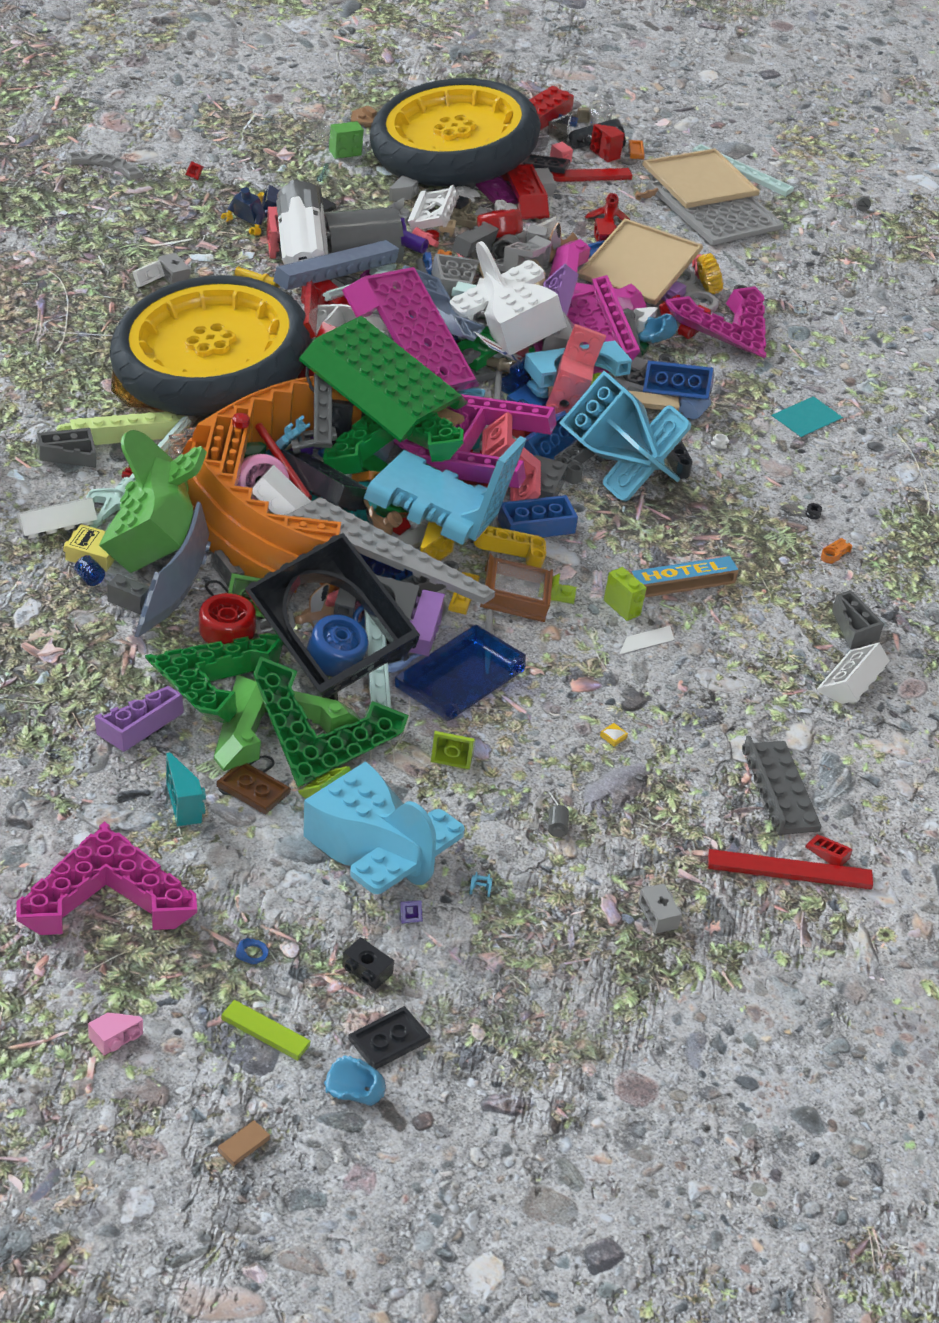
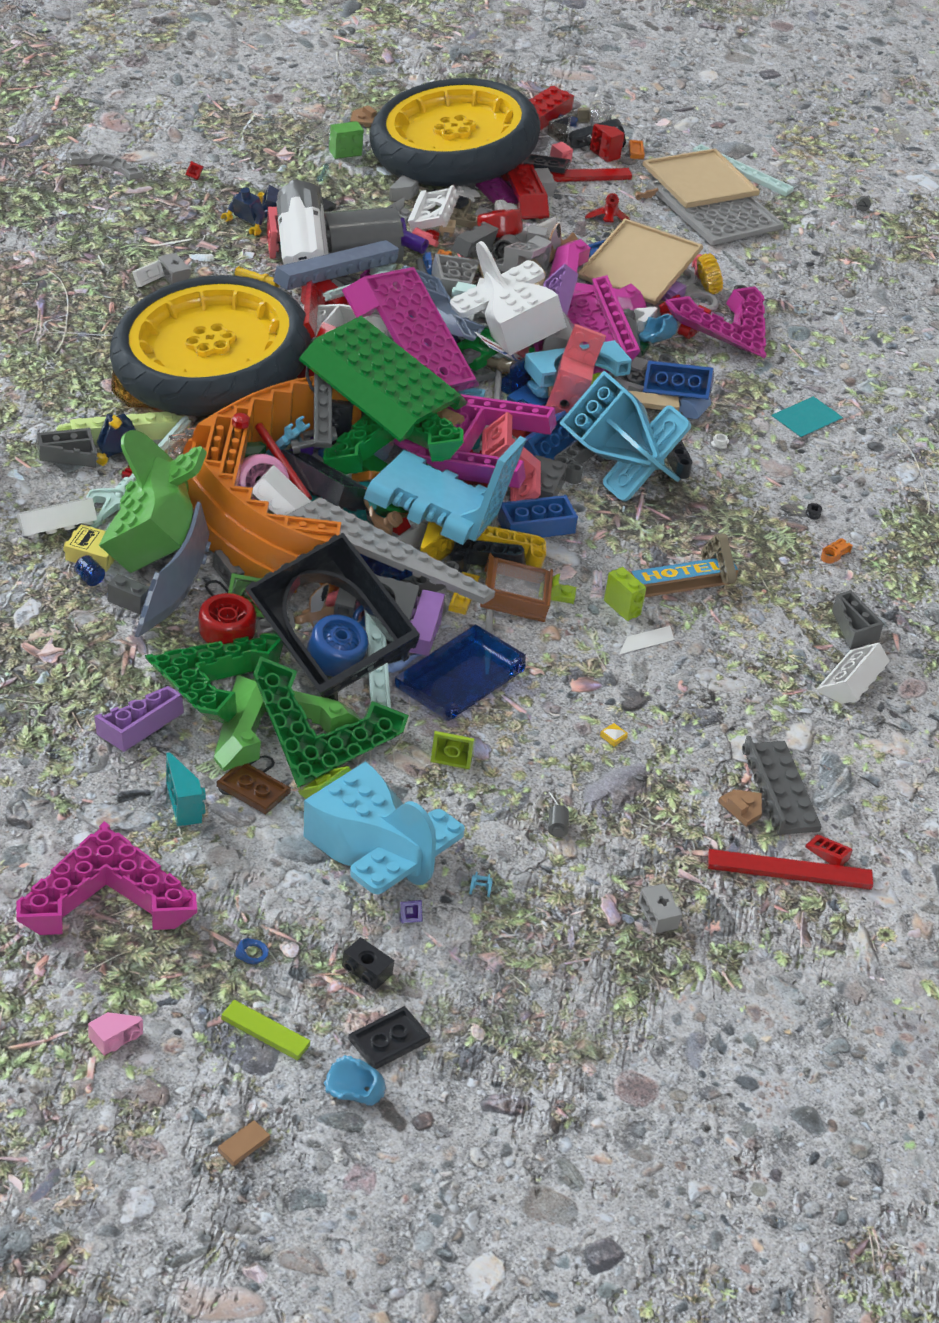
(110, 436): none -> dark blue torso
(478, 552): none -> black beam
(603, 228): red brick -> none
(719, 548): none -> dark tan beam
(743, 805): none -> medium nougat plate

